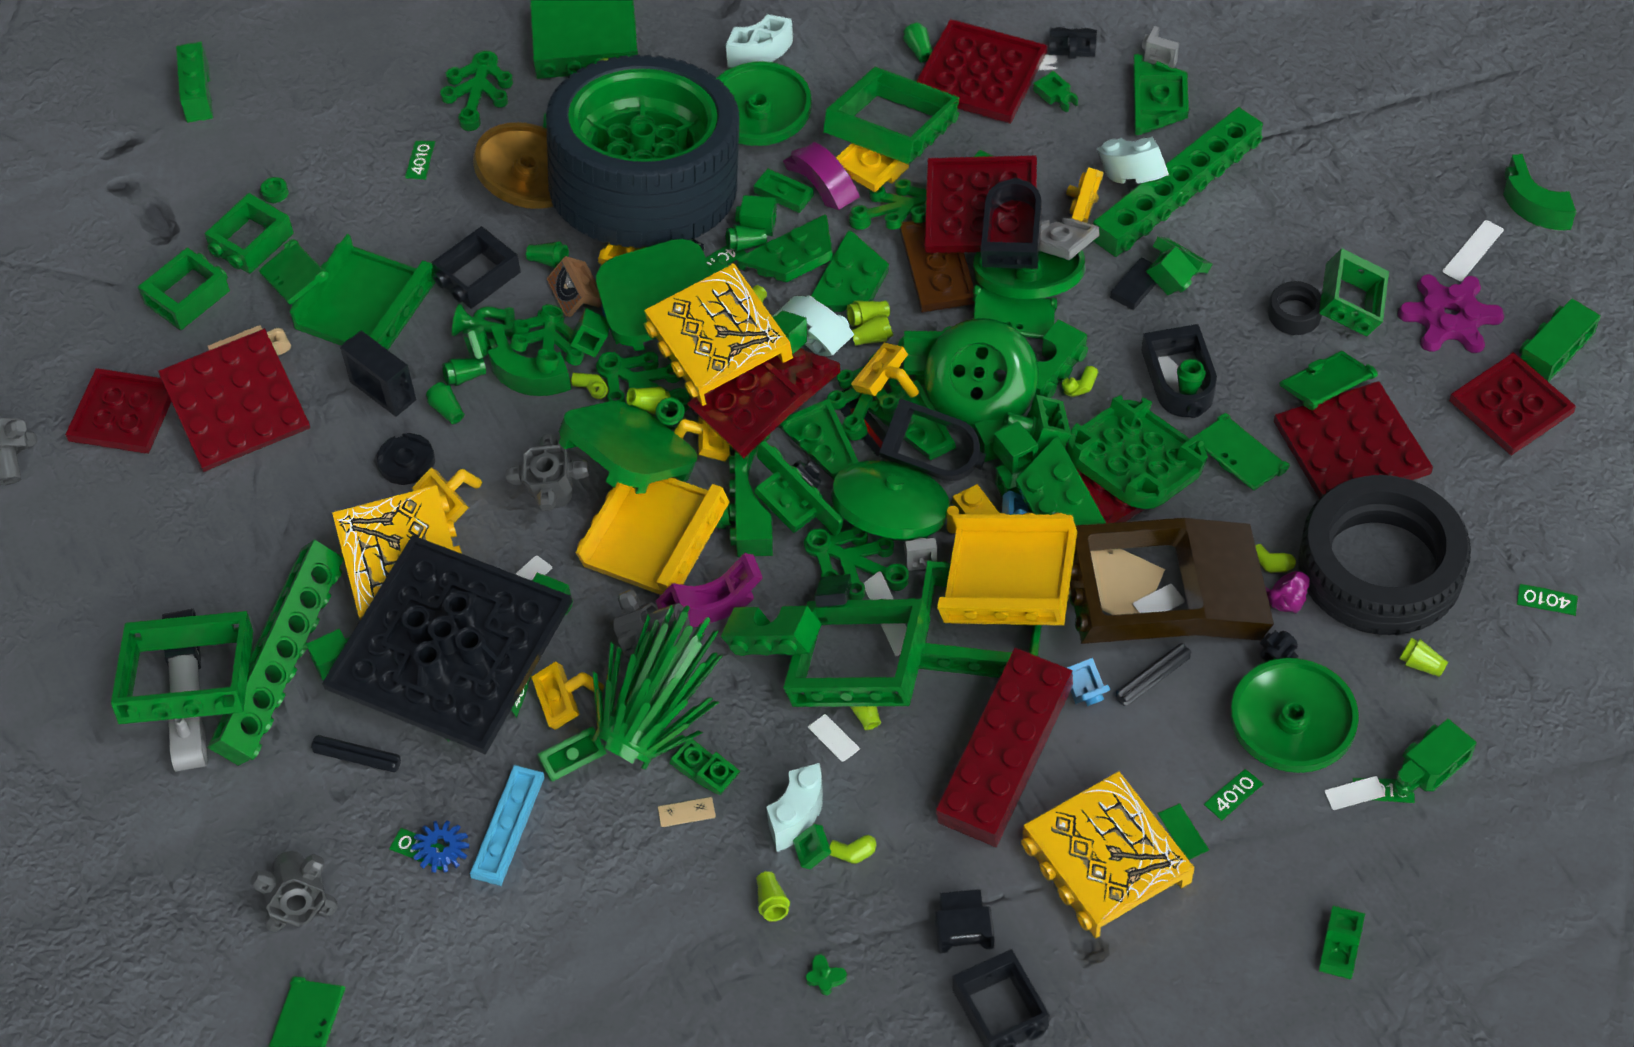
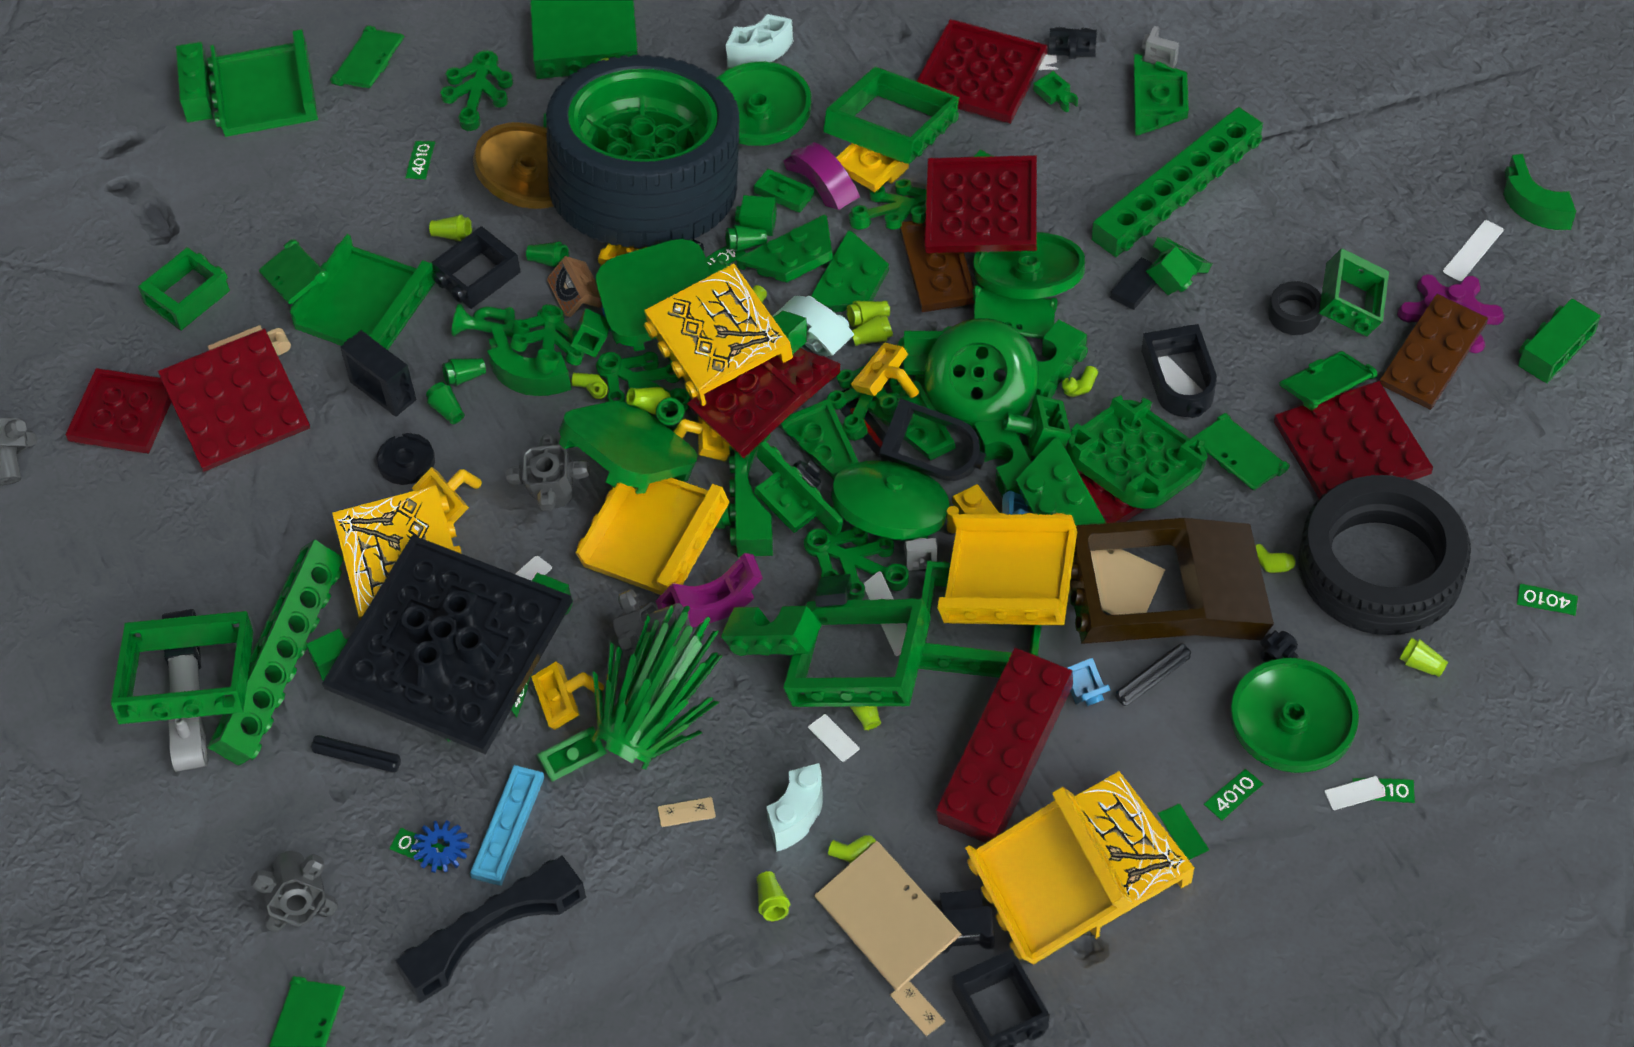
(250, 207): green window -> none
(263, 87): none -> green panel
(274, 190): green tile -> none
(367, 58): none -> green door
(451, 228): none -> lime cone
(476, 341): green slope -> none
(545, 892): none -> black arch
(704, 768): green slope -> none
(812, 846): green plate -> none
(825, 976): green piece -> none
(889, 925): none -> tan container
(918, 41): green cone -> none
(918, 1008): none -> tan sticker
(1011, 253): black window -> none
(1015, 447): green brick -> none
(1048, 879): none -> yellow panel
(1066, 237): light grey tile -> none
(1085, 194): yellow plate -> none
(1132, 160): light aqua brick -> none
(1160, 600): white sticker -> none
(1190, 376): green cone -> none
(1289, 592): magenta piece -> none
(1342, 942): green slope -> none
(1433, 351): none -> reddish brown plate
(1434, 759): green hinge -> none
(1512, 403): dark red plate -> none

